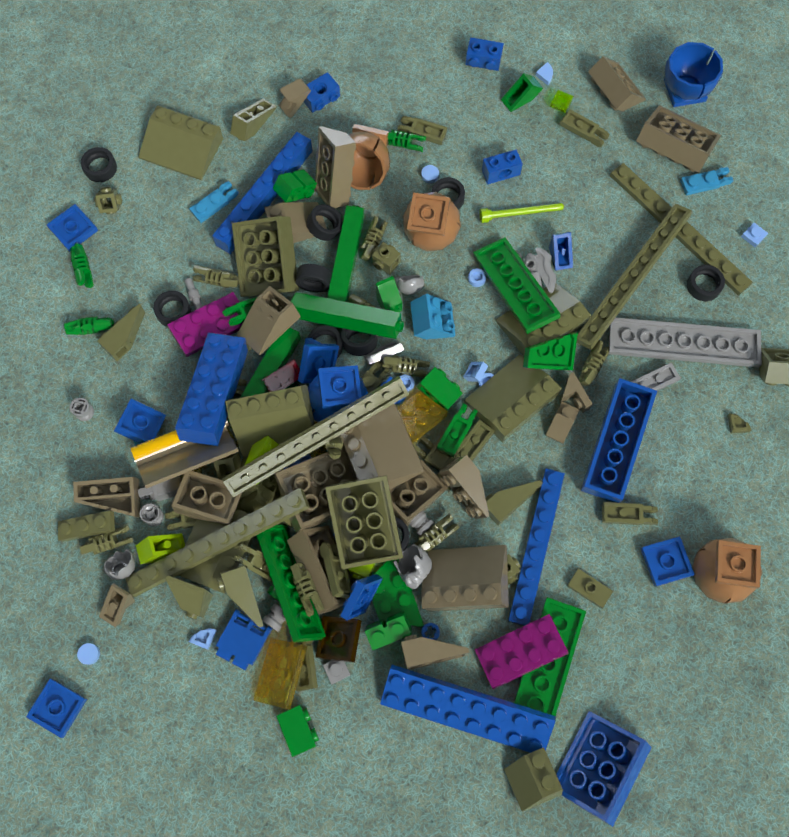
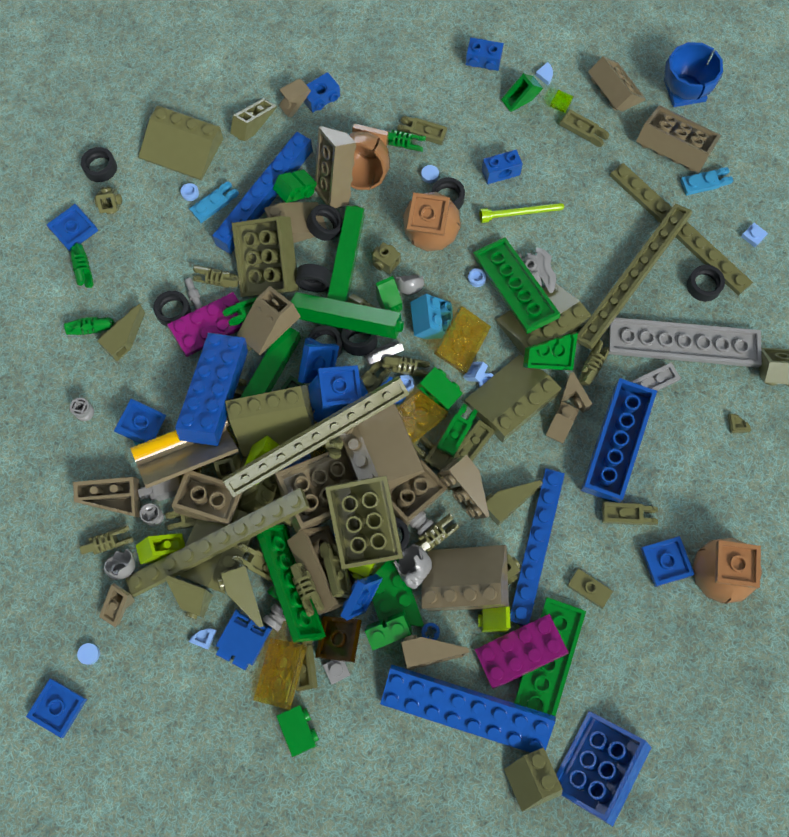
(86, 526): olive plate -> none
(189, 192): none -> light blue tile
(282, 377): plate -> none
(372, 238): olive hinge -> none
(462, 340): none -> clear yellow plate
(494, 619): none -> lime slope
(561, 251): blue slope -> none

